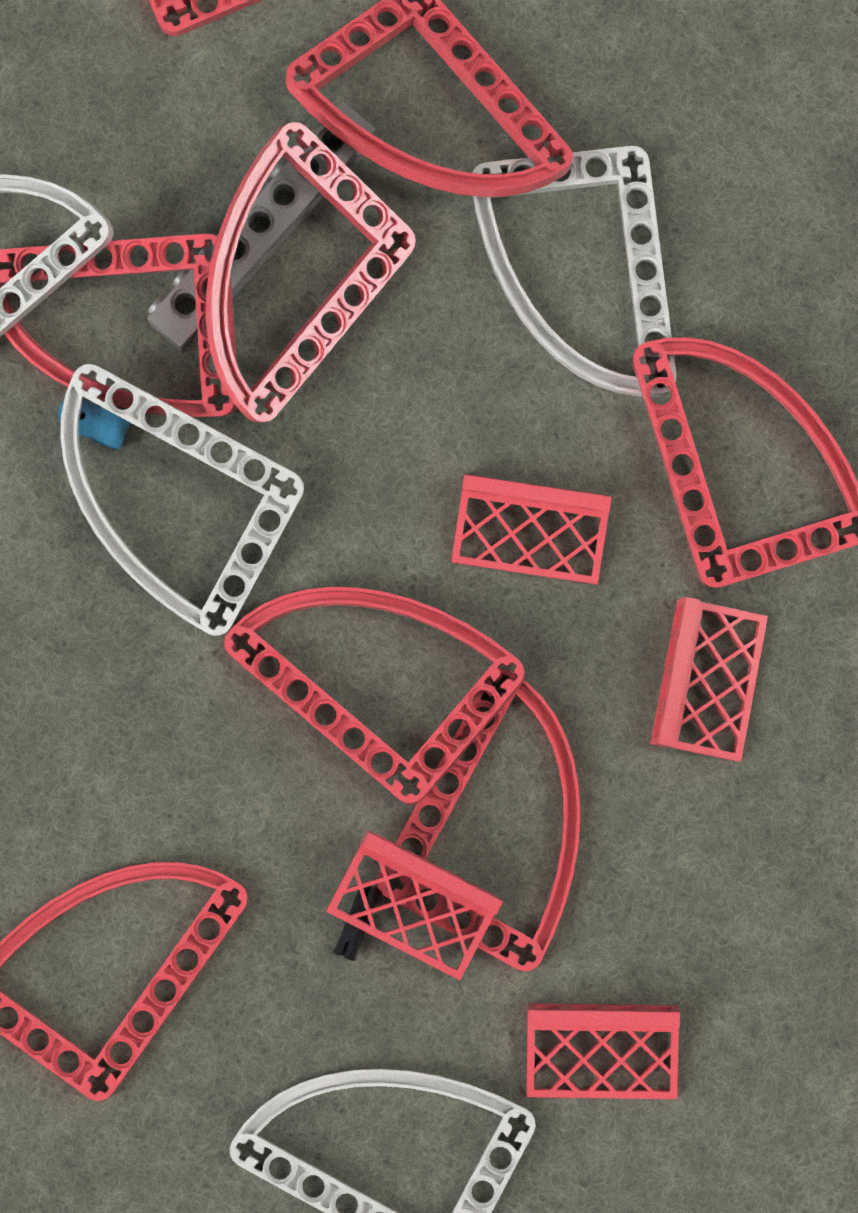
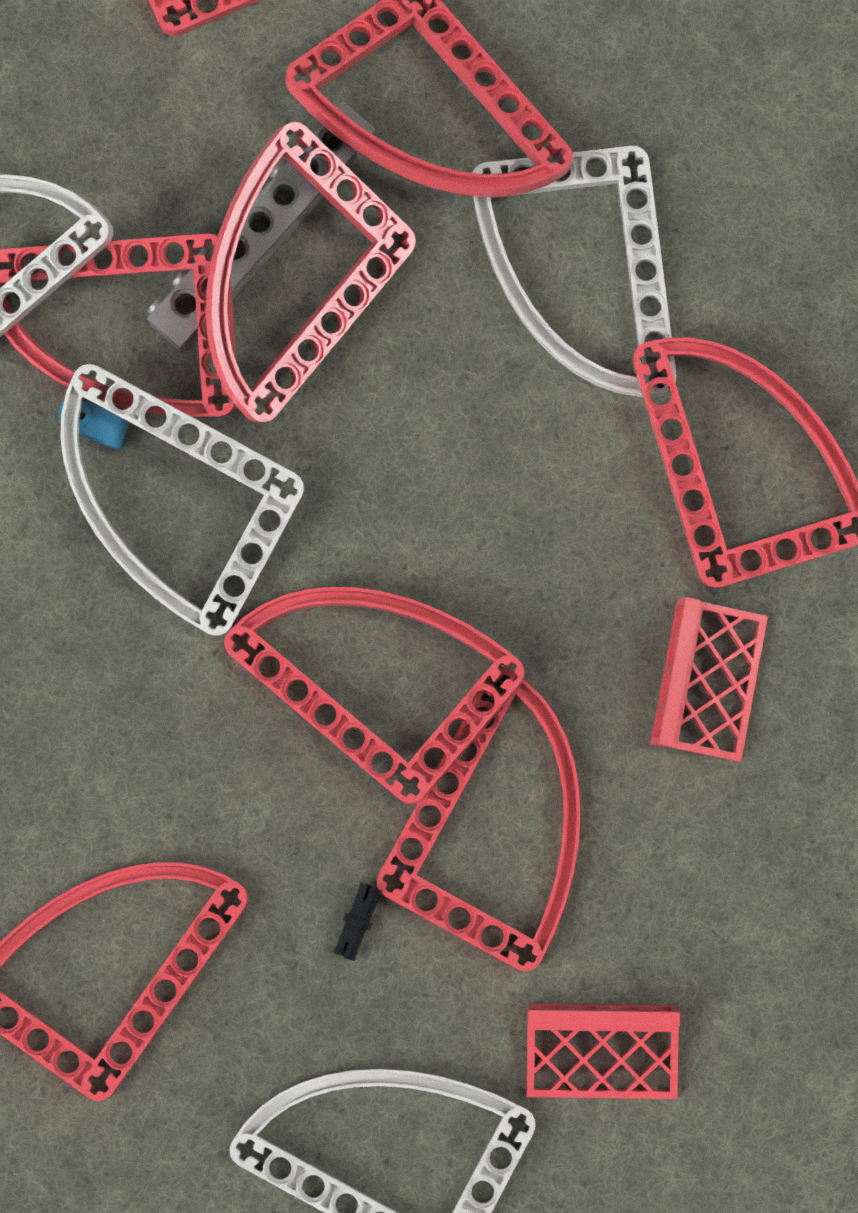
(429, 875): coral fence -> none
(538, 497): coral fence -> none

